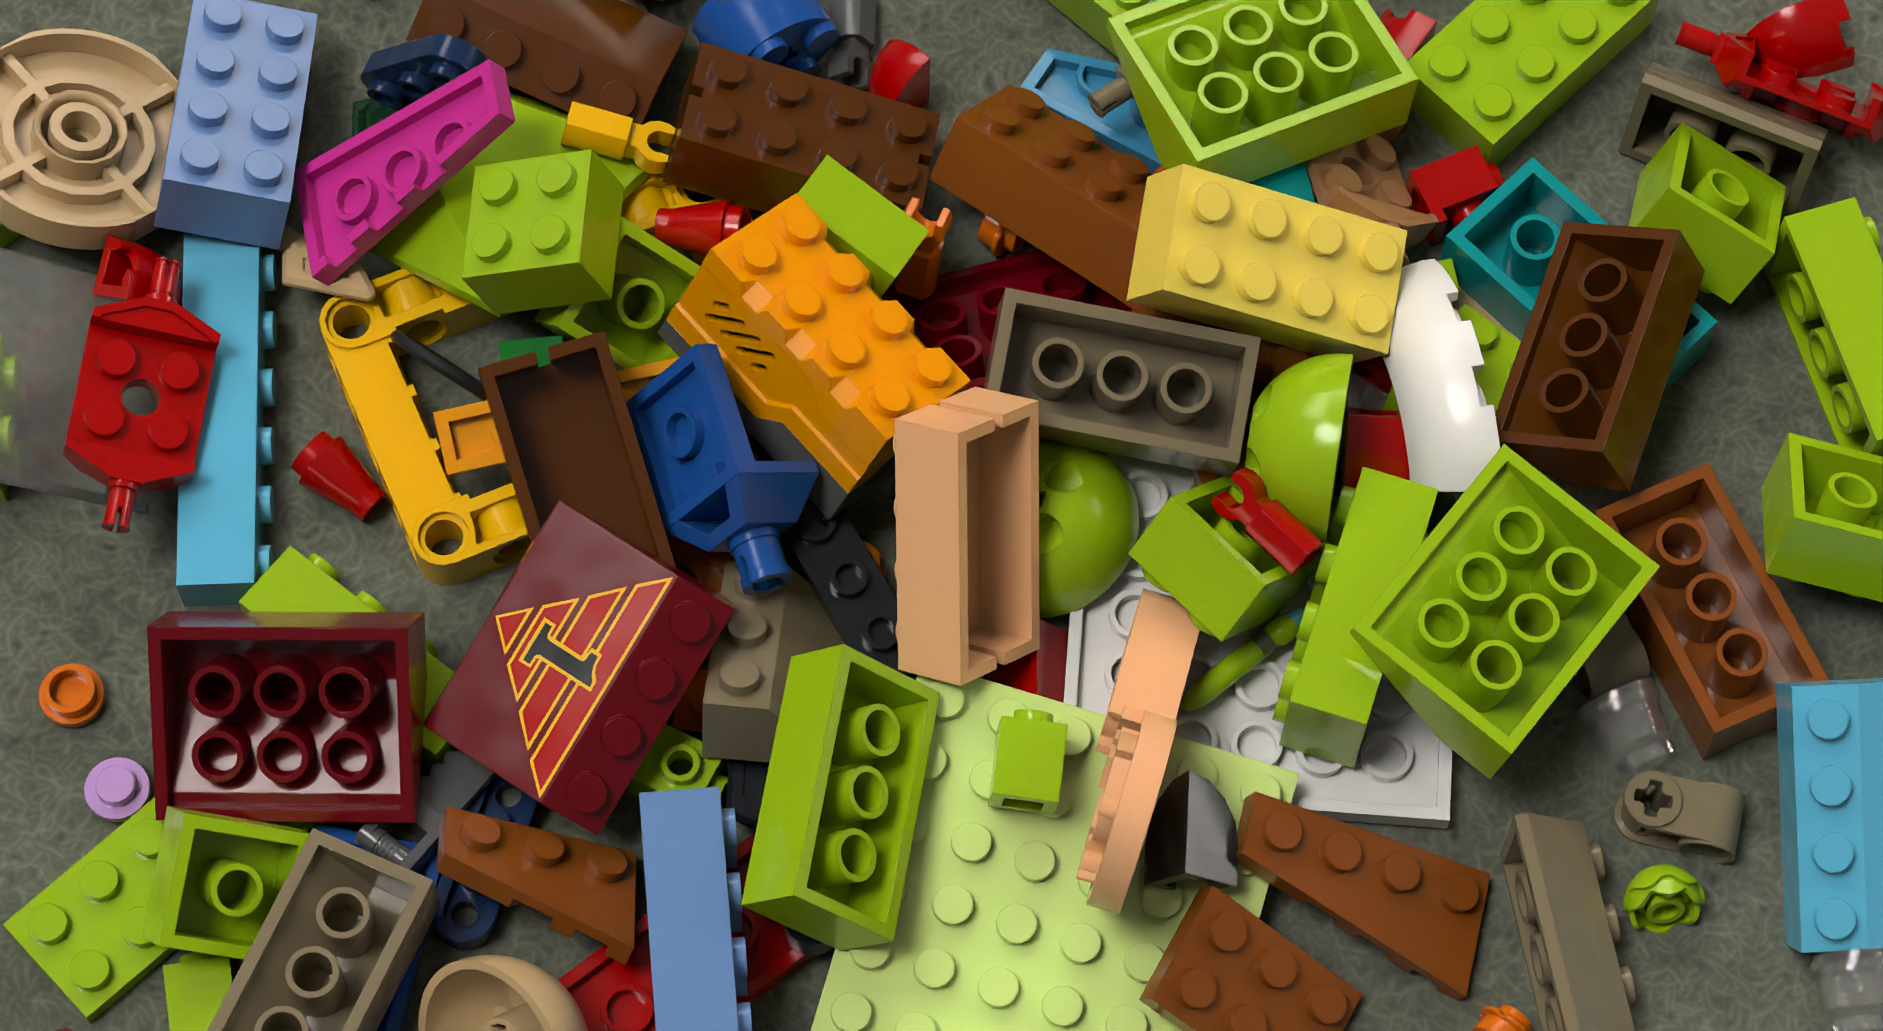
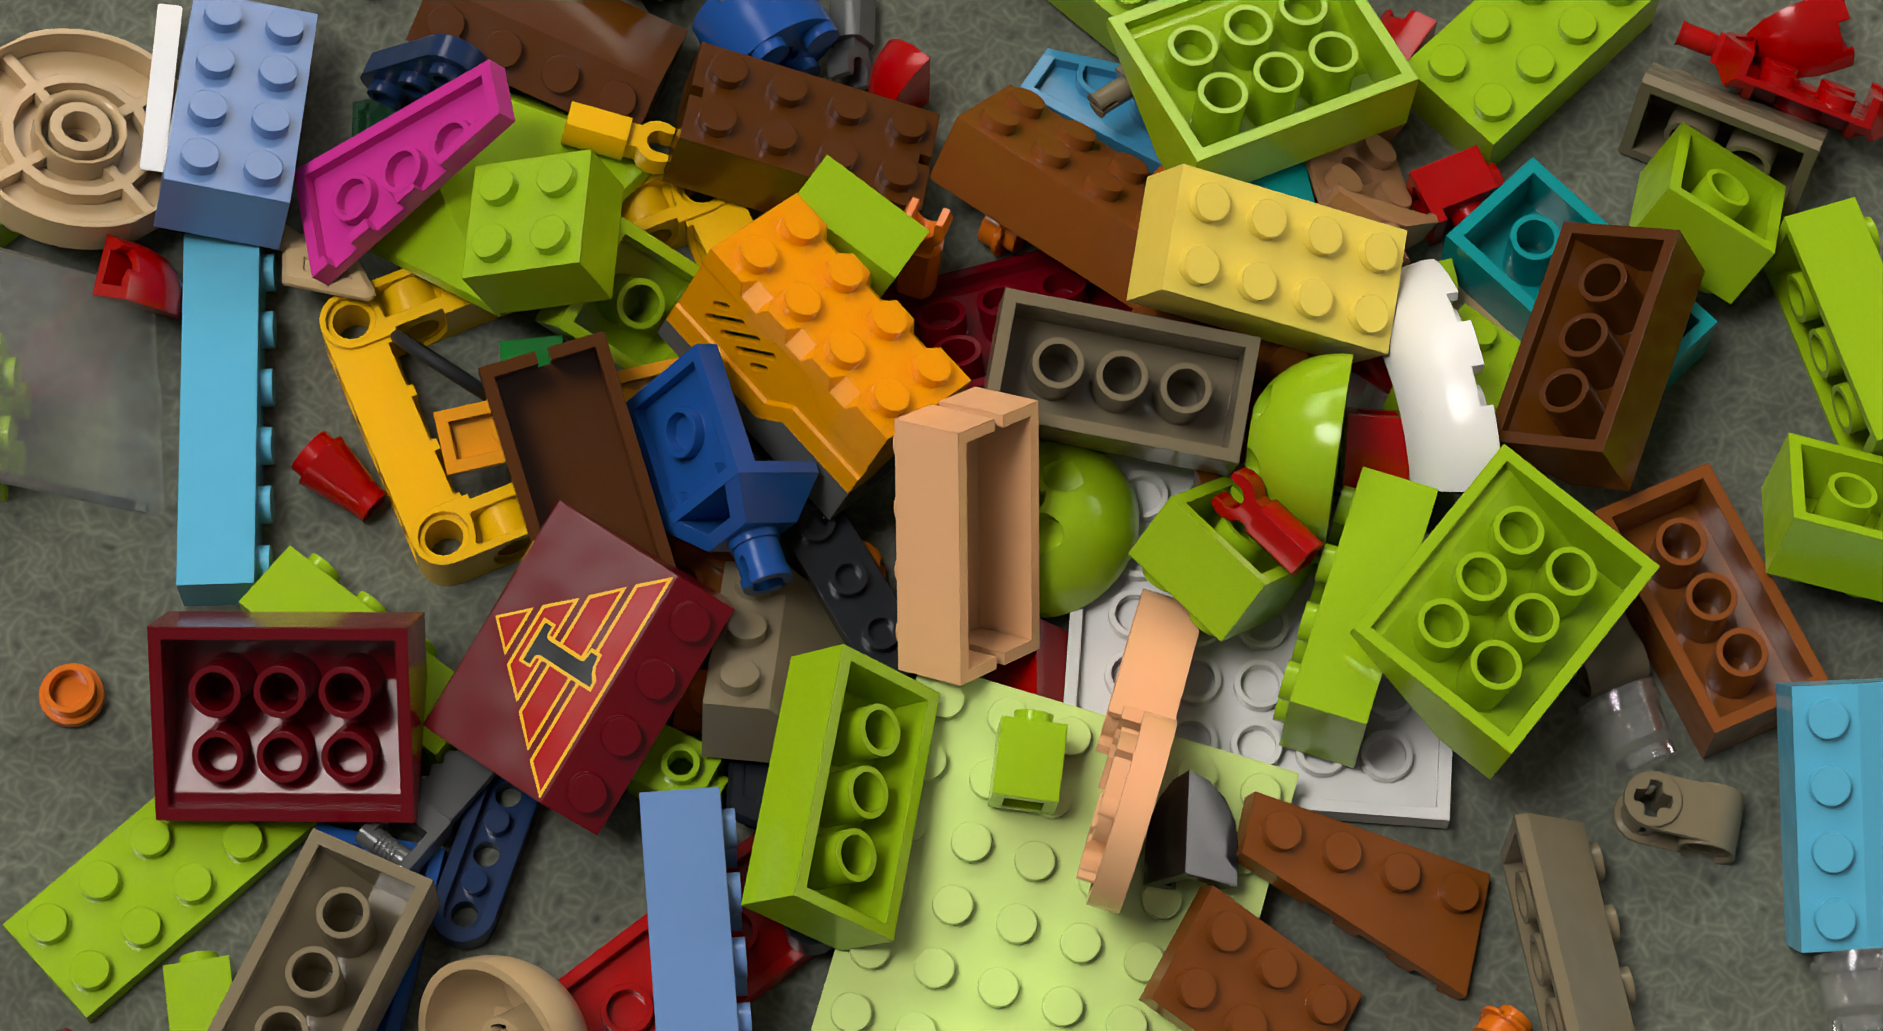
(117, 789): lavender plate -> none
(148, 346): red plate -> none
(161, 87): none -> white sticker
(217, 880): lime brick -> none
(562, 876): dark orange wing -> none
(700, 225): red cone -> none
(1276, 633): lime piece -> none
(1662, 896): lime plate -> none

